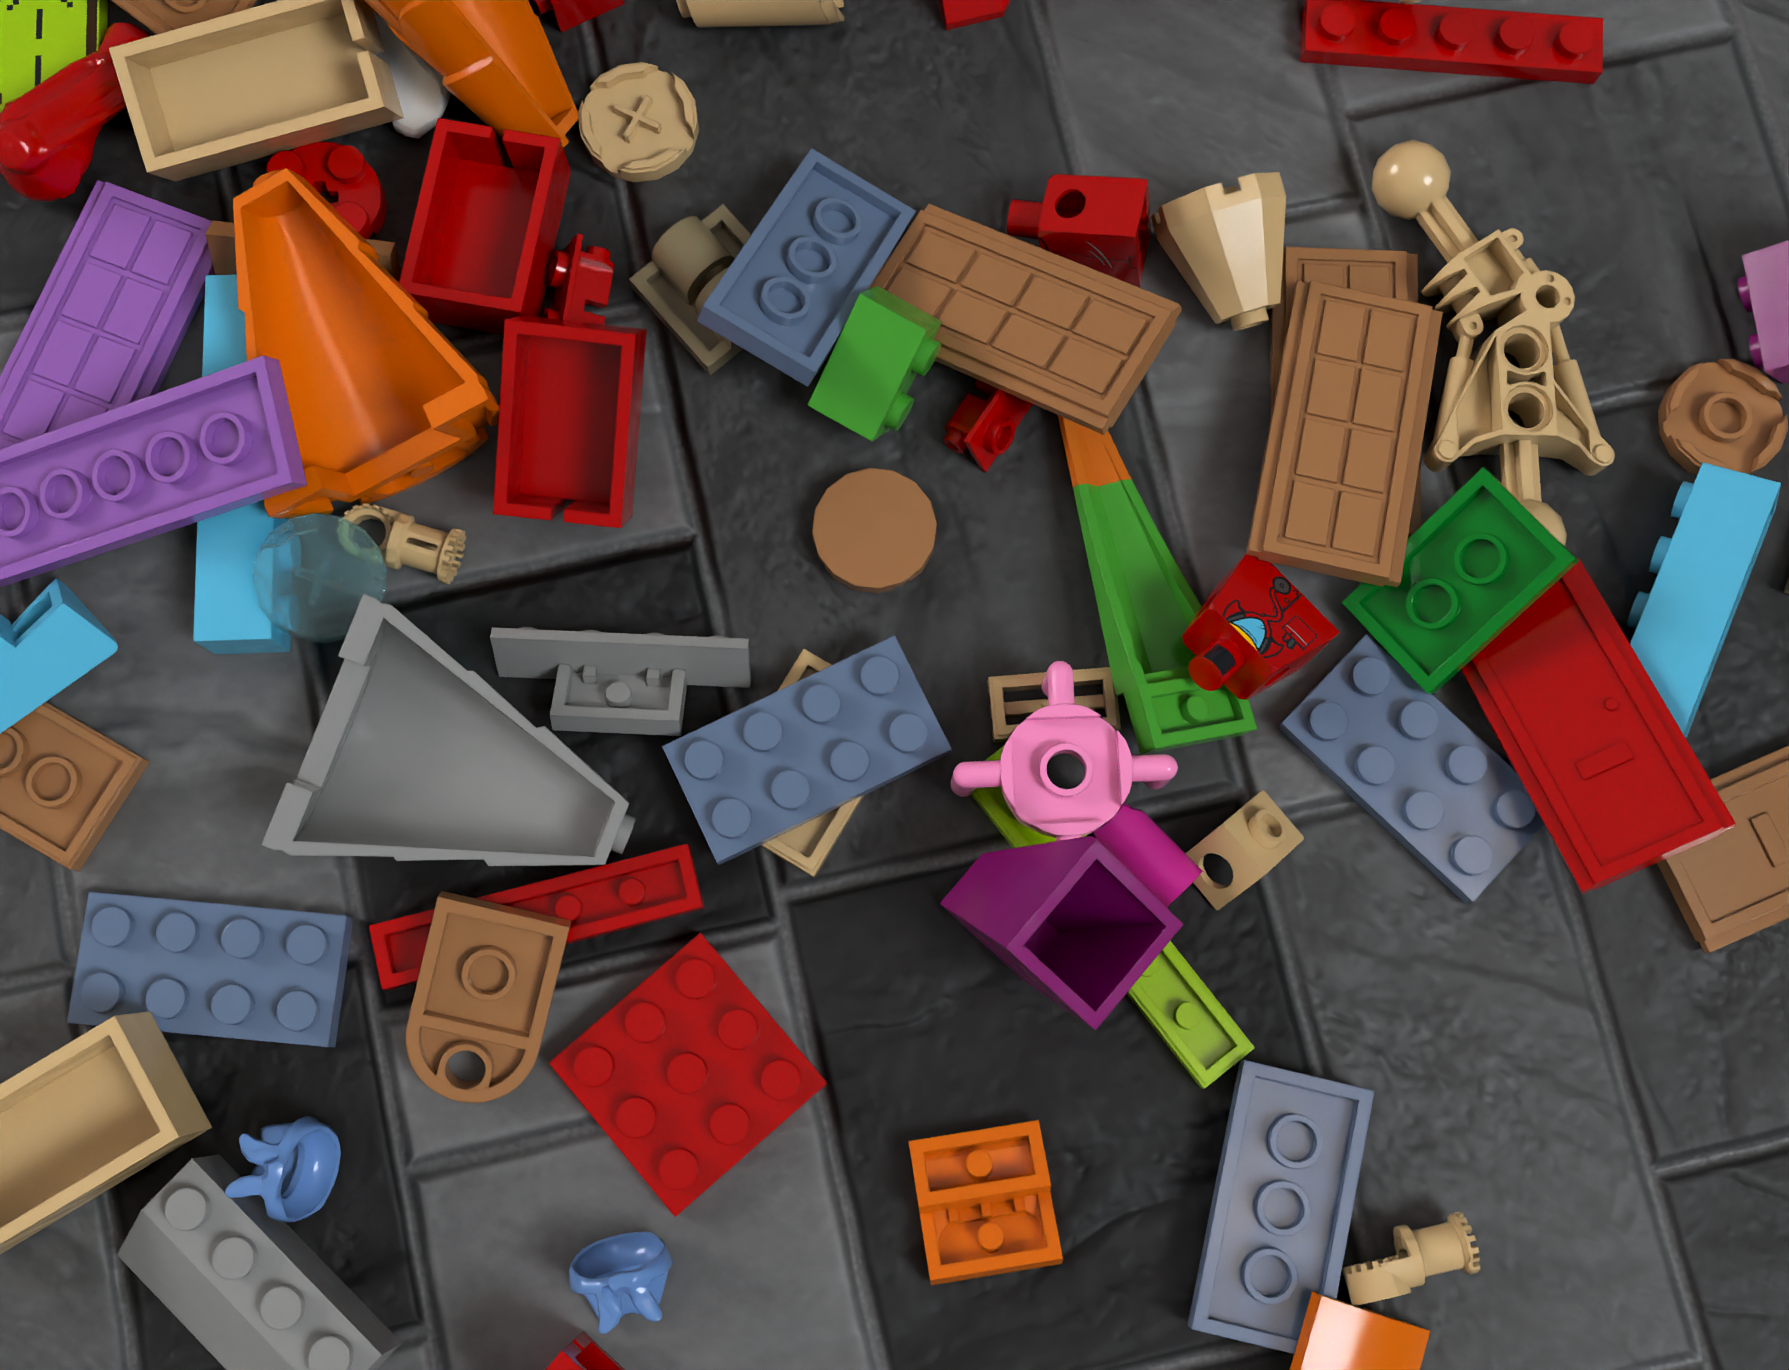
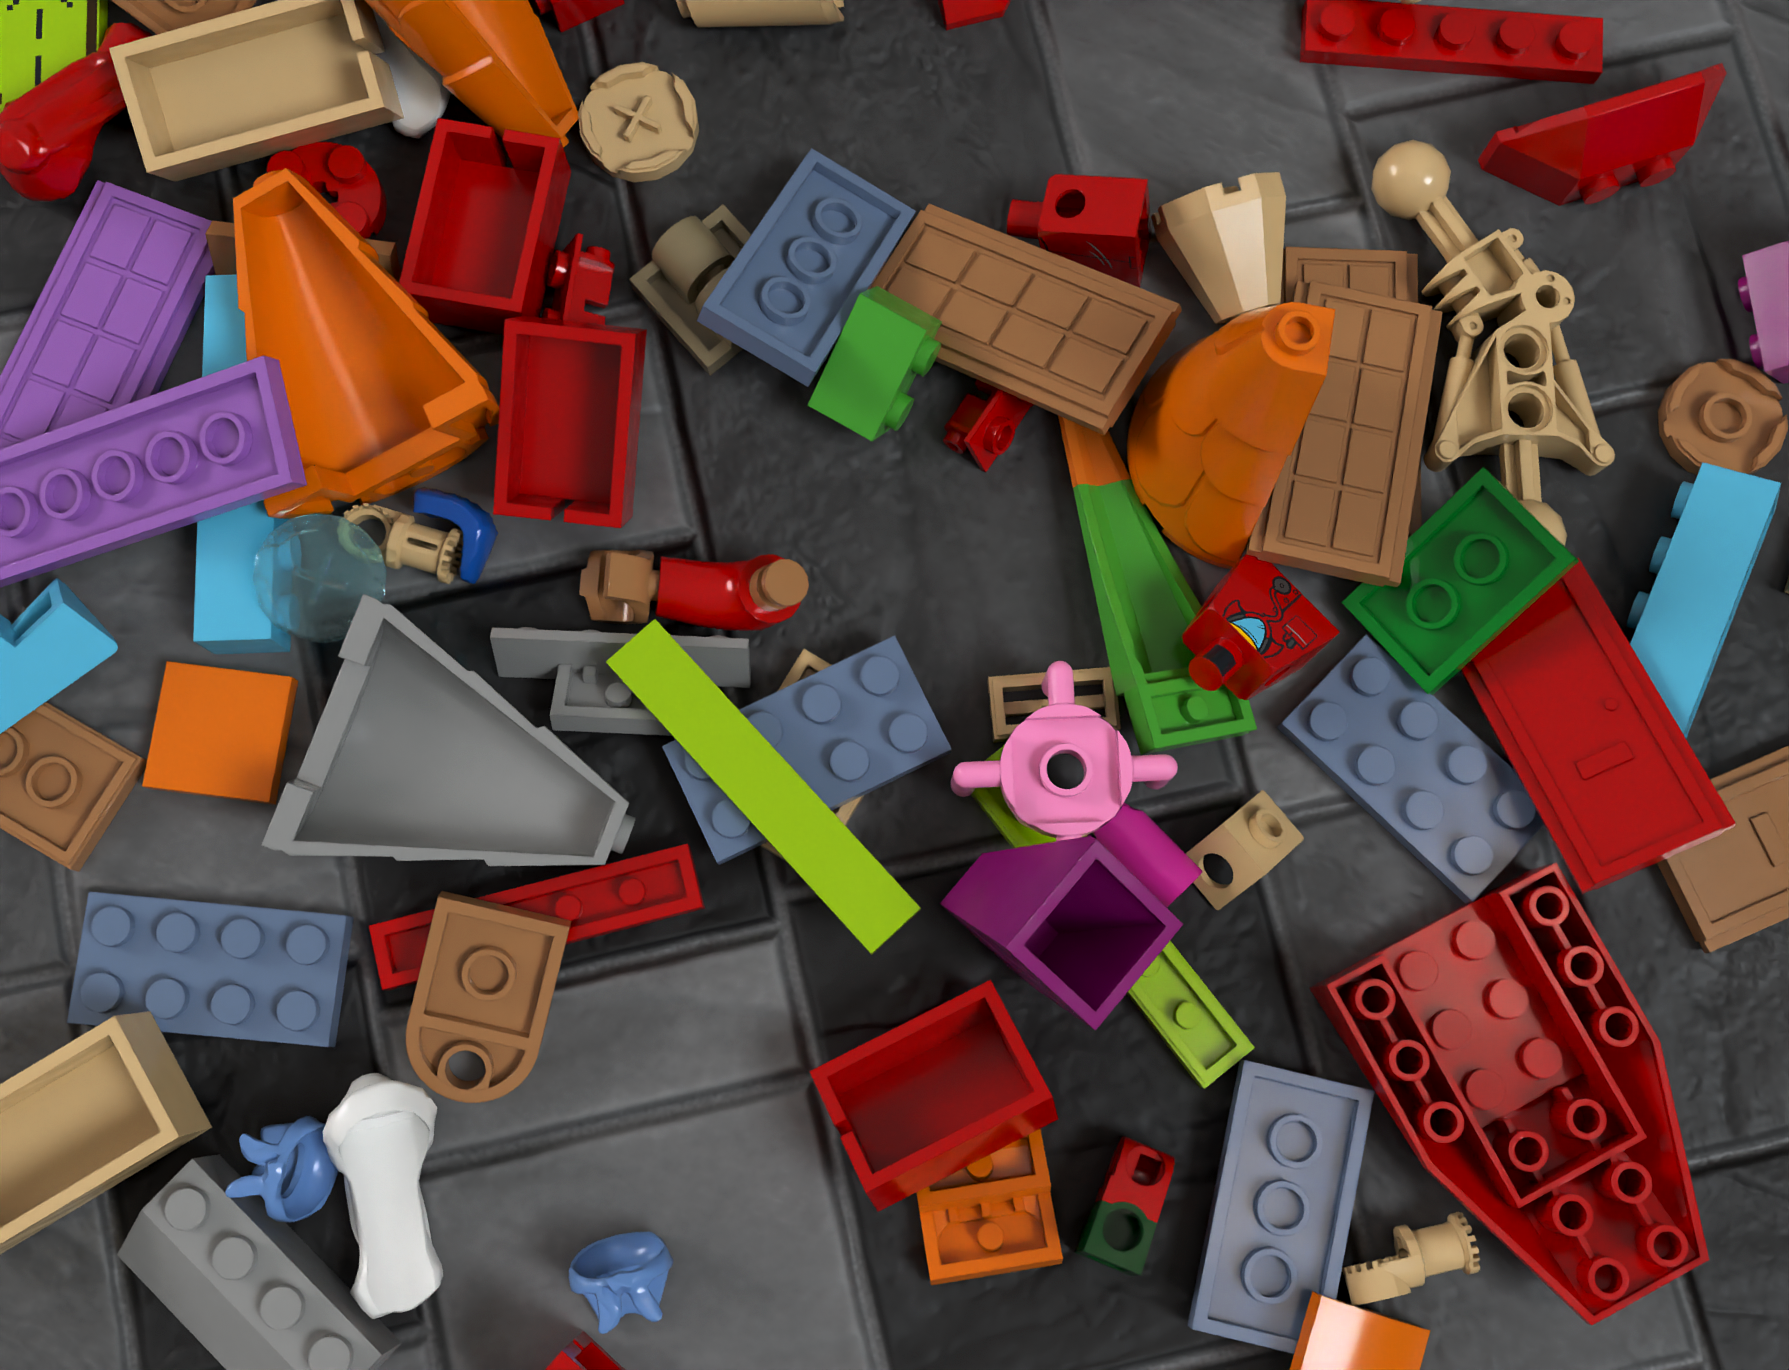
(220, 733): none -> orange tile
(380, 1146): none -> white hair
(475, 523): none -> blue hair
(688, 1074): red plate -> none
(696, 592): none -> piece
(763, 786): none -> lime tile
(874, 530): medium nougat tile -> none
(934, 1095): none -> red piece
(1127, 1207): none -> leg
(1223, 423): none -> orange cone
(1530, 1089): none -> red wedge
(1606, 143): none -> red wedge

